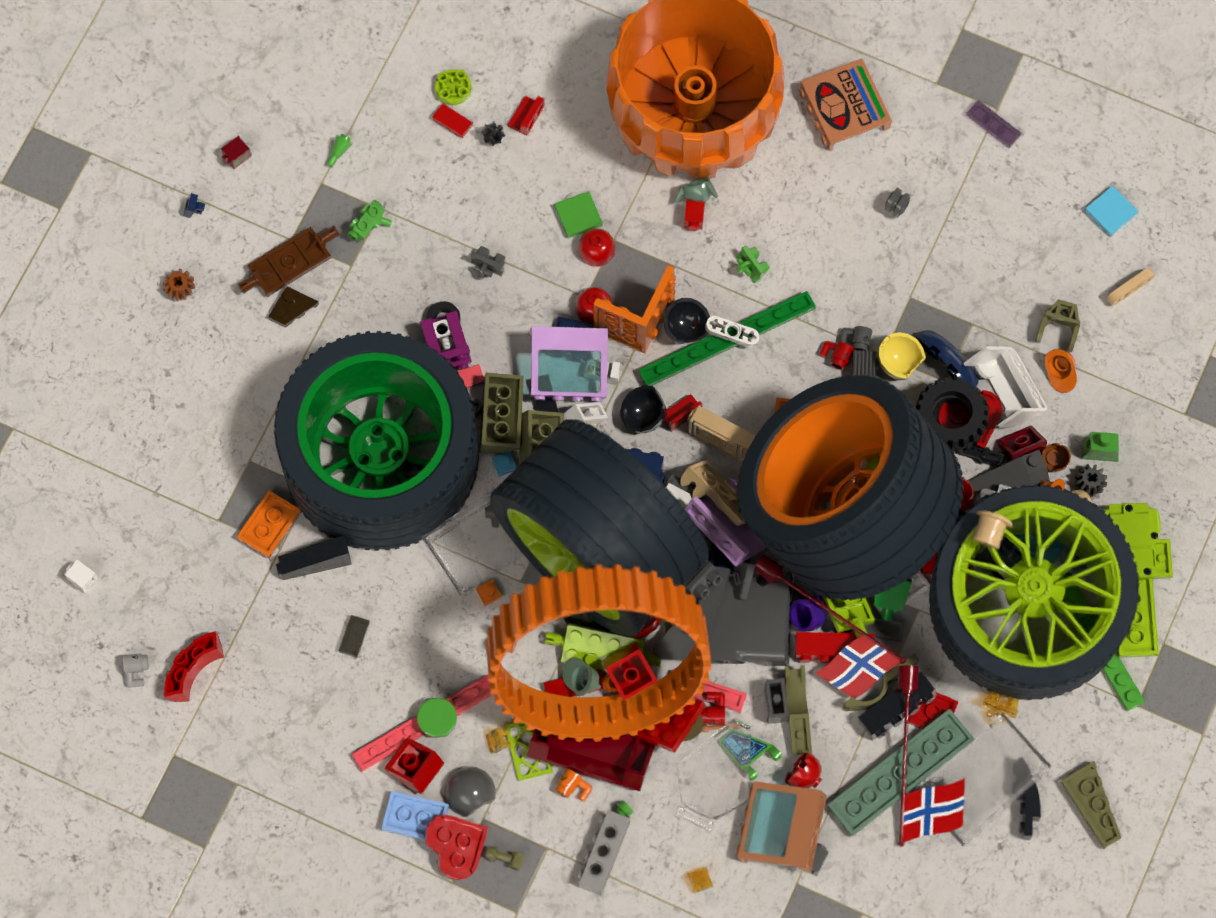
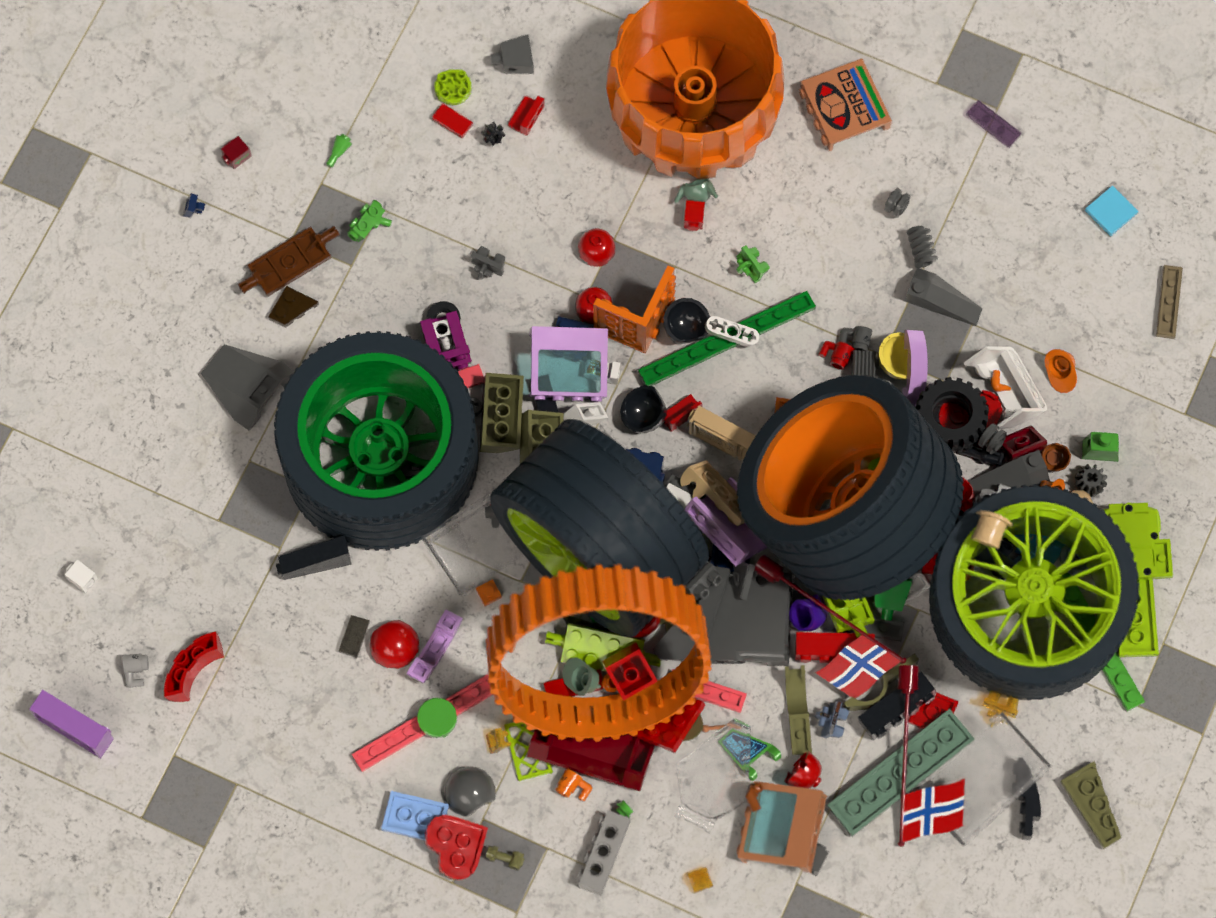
(71, 724): none -> medium lavender brick
(180, 291): dark orange gear -> none
(245, 382): none -> dark grey wedge
(269, 524): orange plate -> none
(394, 644): none -> red cylinder
(414, 765): red slope -> none
(435, 647): none -> lavender slope
(504, 463): dark azure plate -> none
(515, 56): none -> dark grey torso
(578, 214): bright green tile -> none
(714, 714): red piece -> none
(752, 794): none -> dark orange arm
(776, 701): dark grey brick -> none
(829, 717): none -> sand blue hips
(916, 365): none -> lavender slope
(921, 246): none -> dark grey piece
(937, 295): none -> dark grey wedge
(943, 350): dark blue brick -> none
(992, 438): none -> dark grey wheel
(995, 382): none -> orange animal
(1054, 315): olive piece -> none
(1130, 286): tan beam -> none
(1169, 302): none -> dark tan tile

